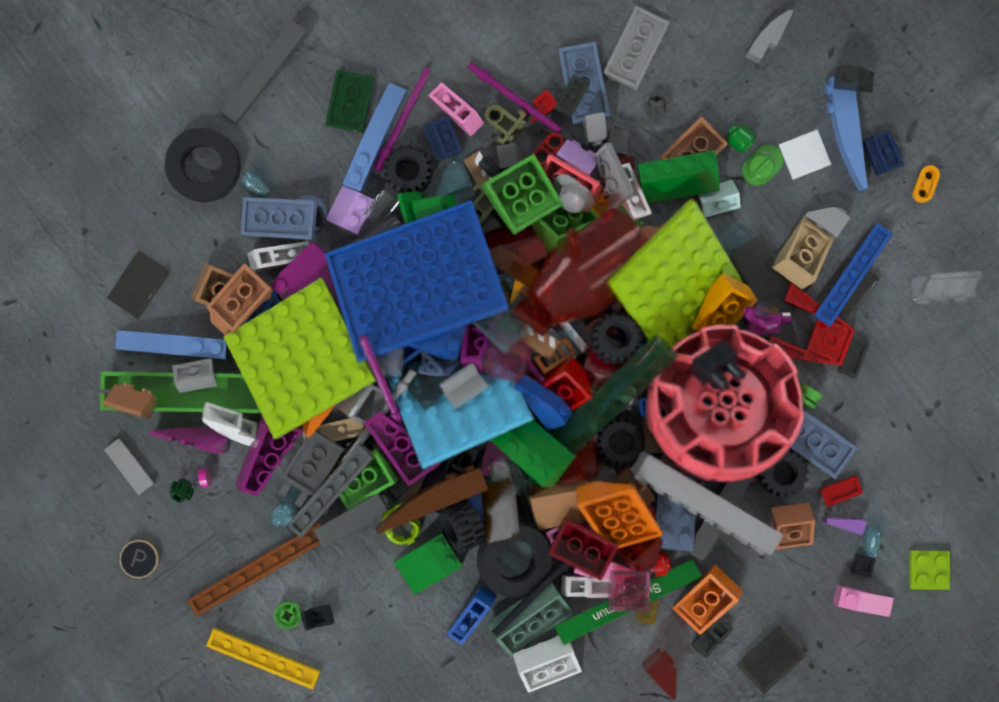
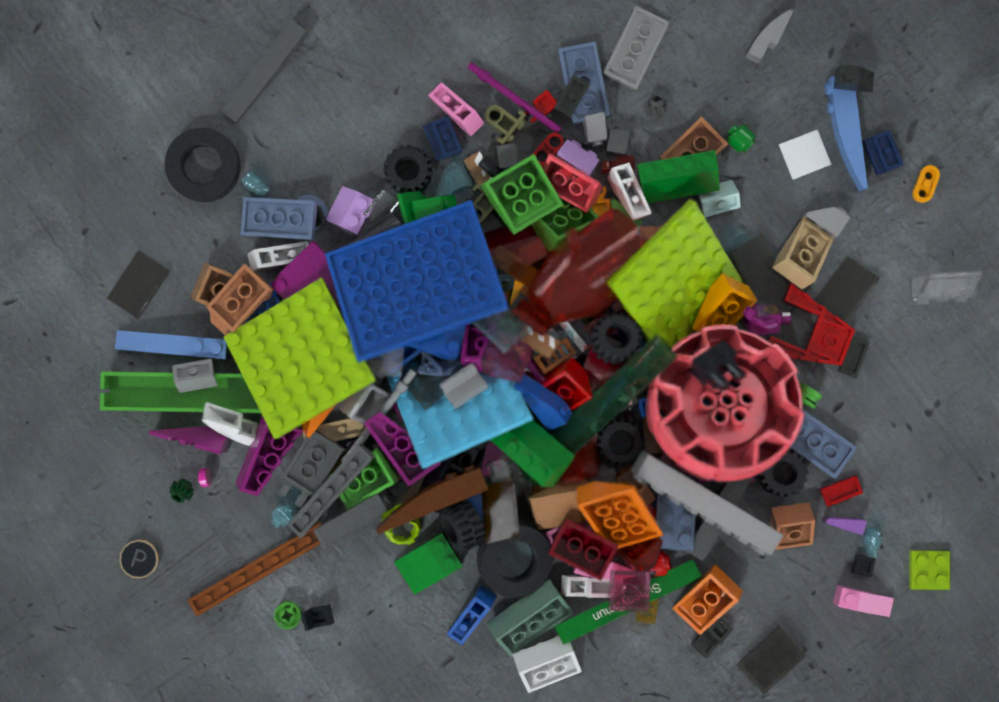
(129, 466): light grey tile -> none
(131, 401): nougat slope -> none
(263, 658): yellow tile -> none
(349, 101): dark green plate -> none
(374, 138): medium blue slope -> none
(395, 412): magenta bar -> none
(402, 119): magenta bar -> none
(562, 567): black bar -> none
(573, 194): light grey piece -> none
(616, 181): light grey wing -> none
(662, 671): clear red slope -> none
(762, 165): bright green piece -> none
(853, 274): blue plate -> none

